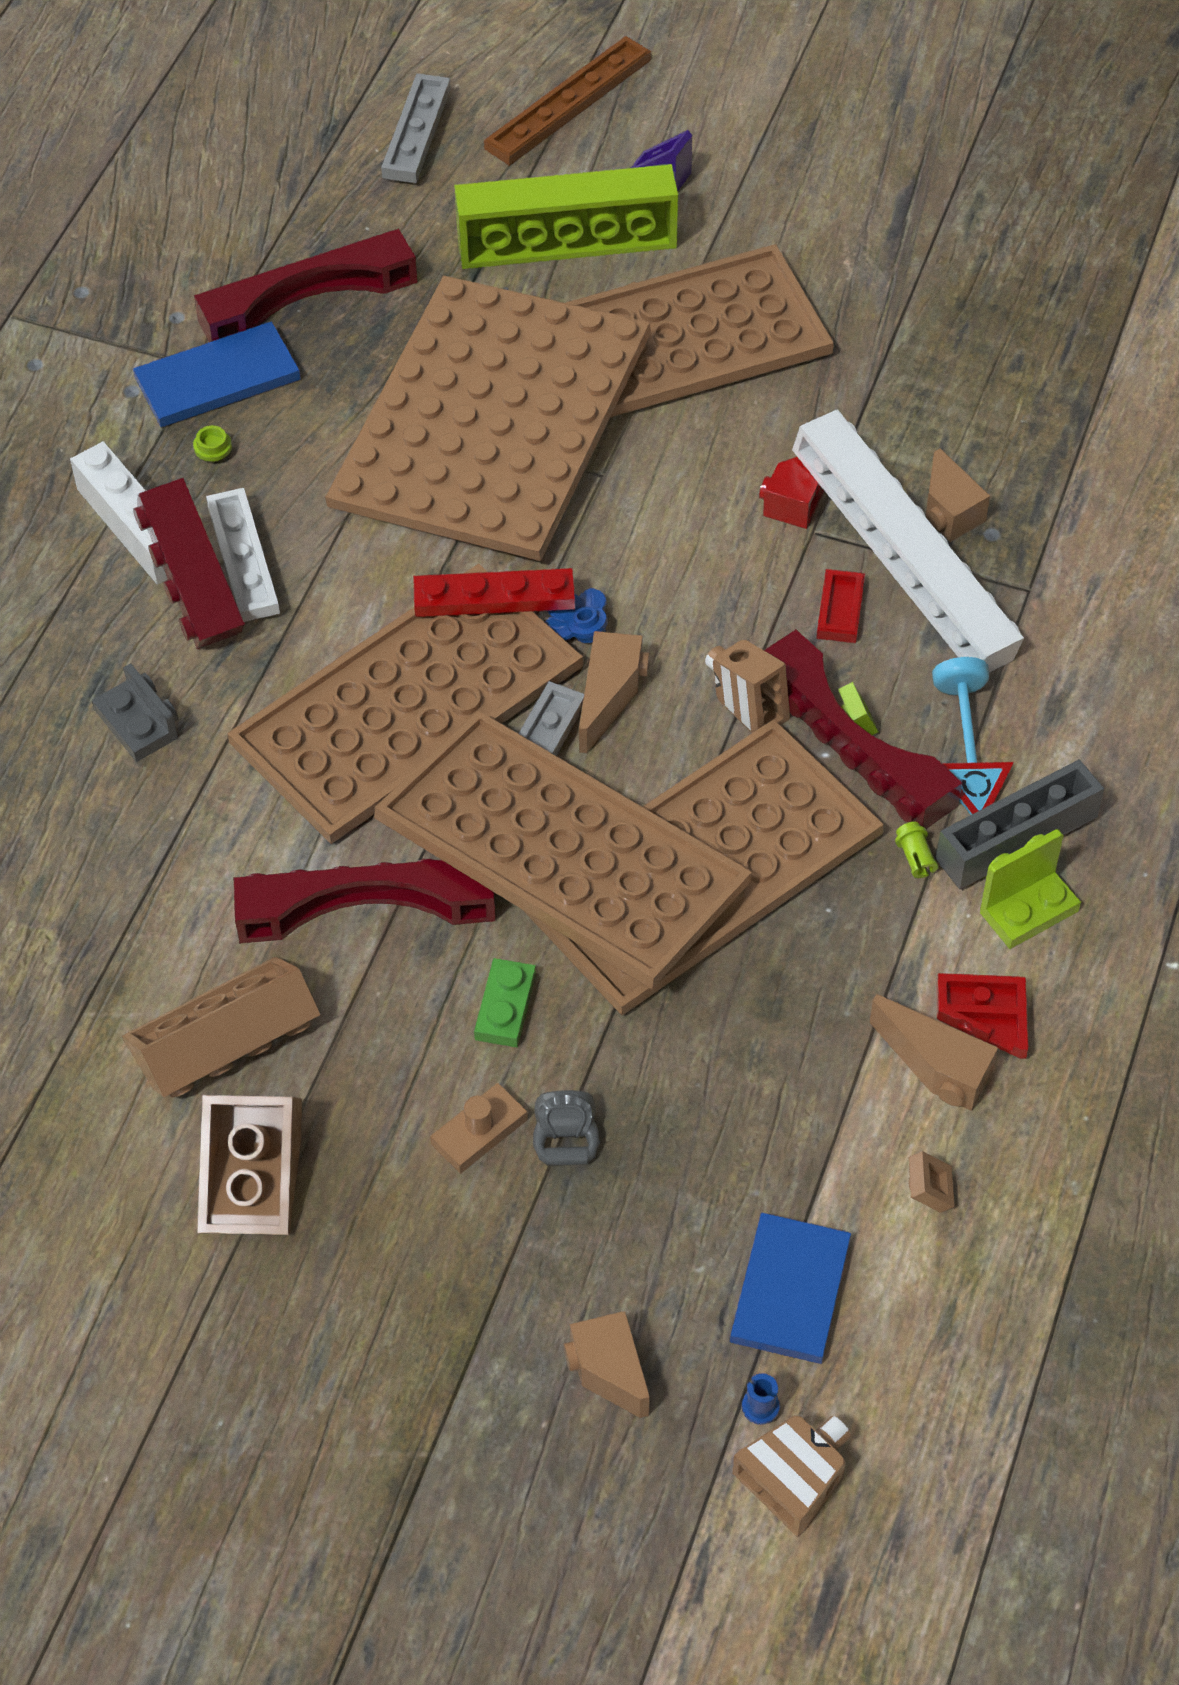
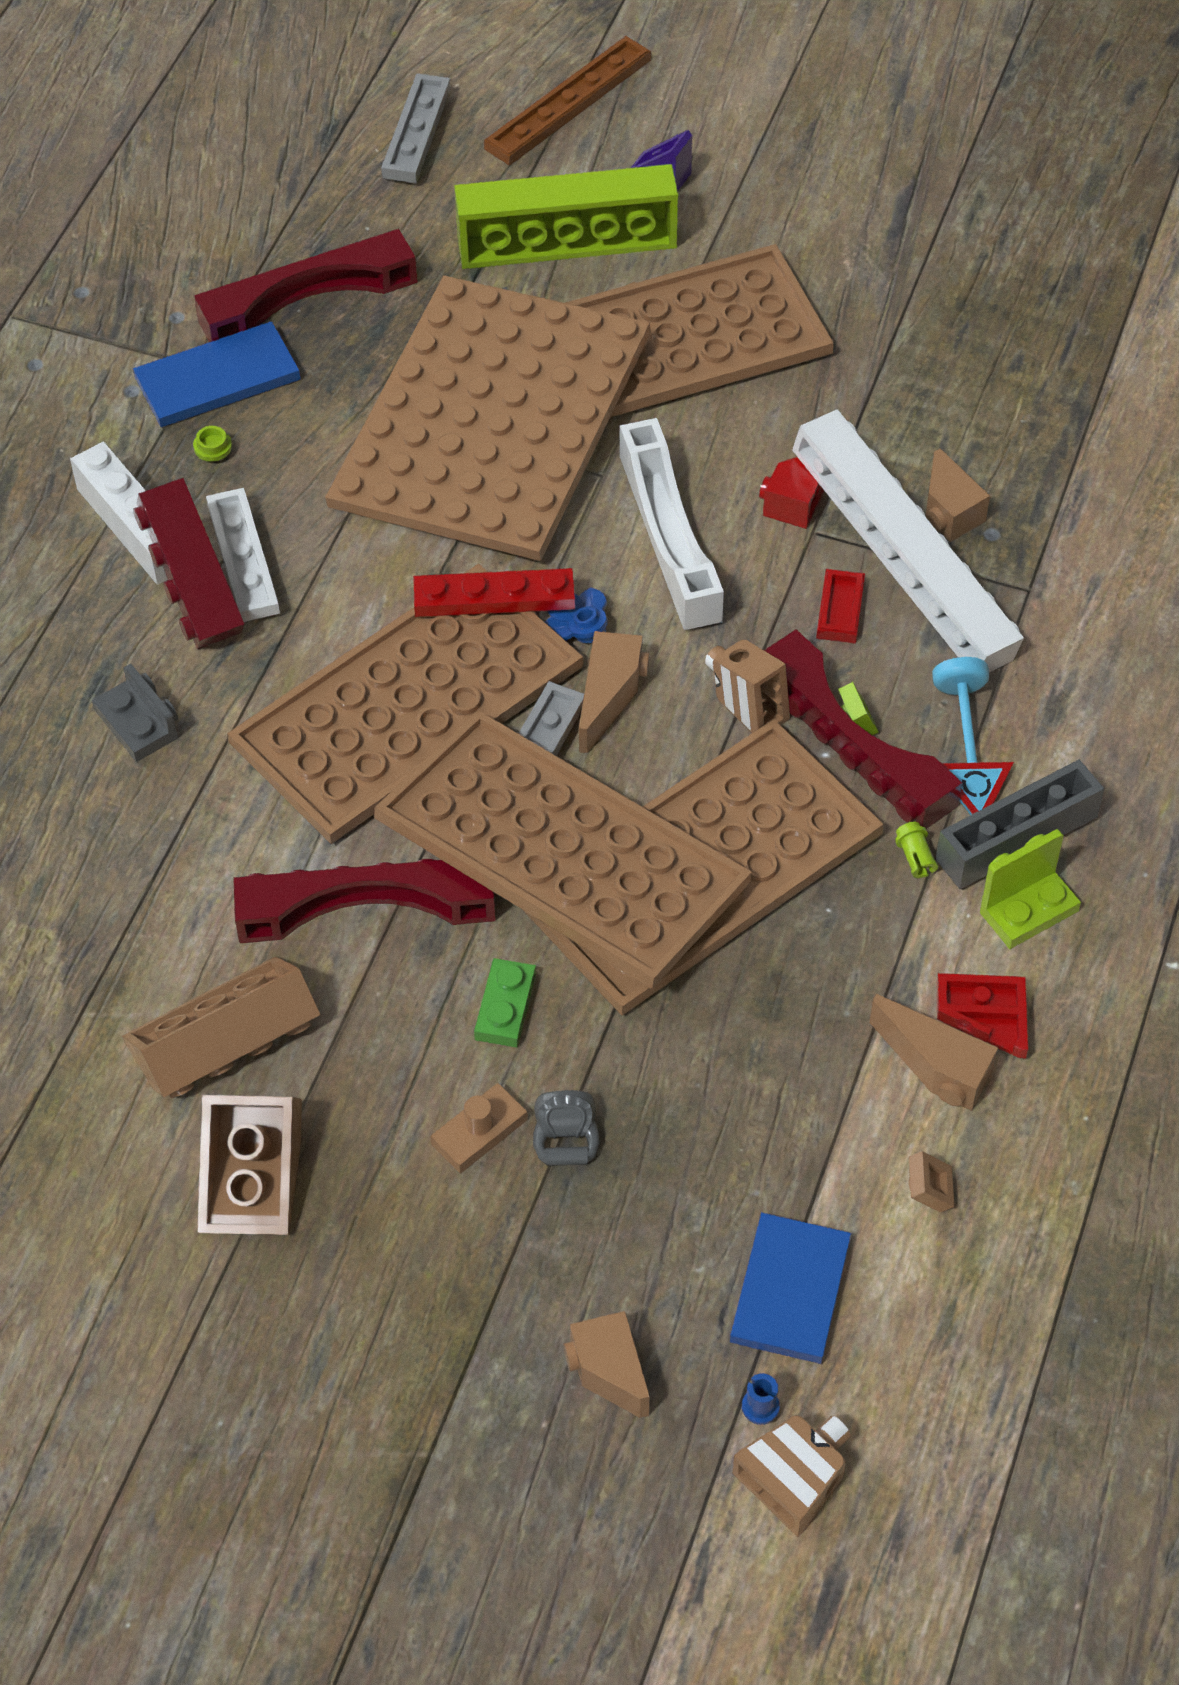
(684, 565): none -> white arch

